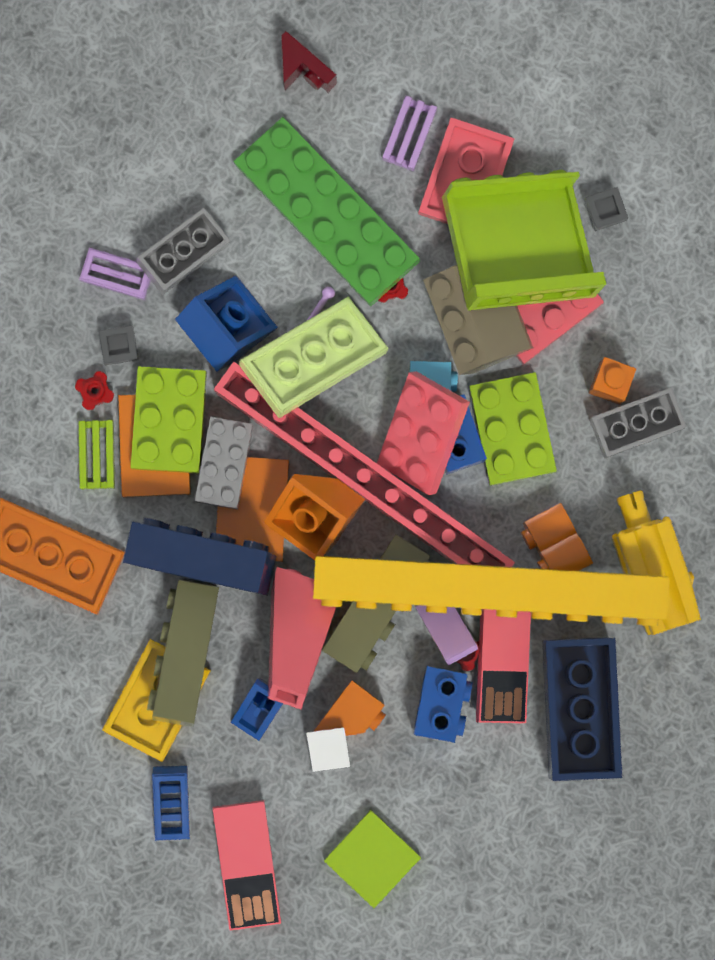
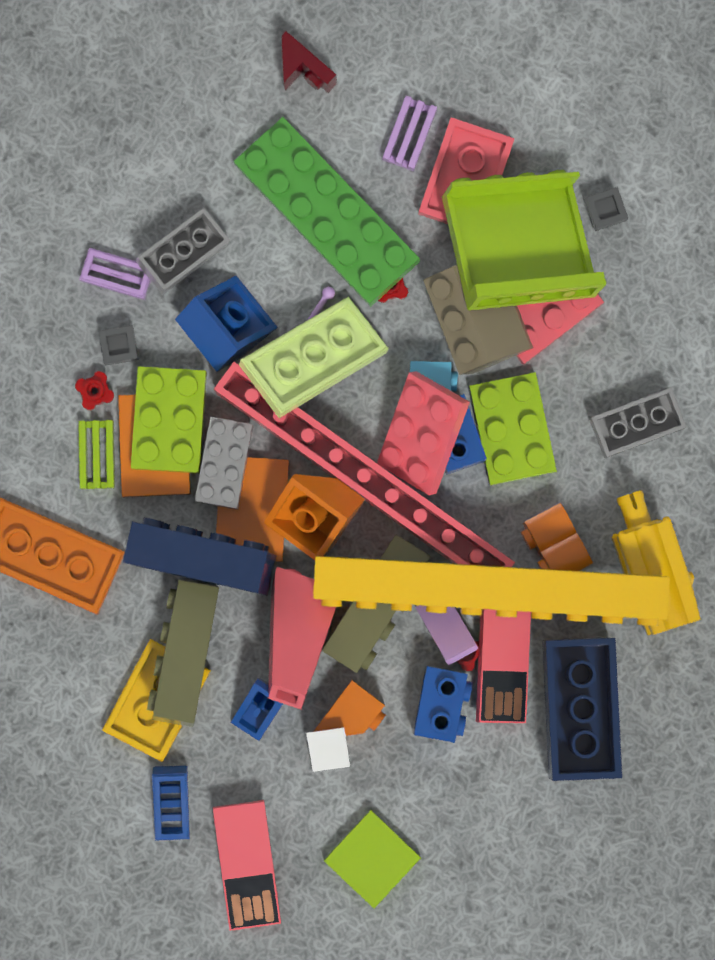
(612, 381): orange brick -> none

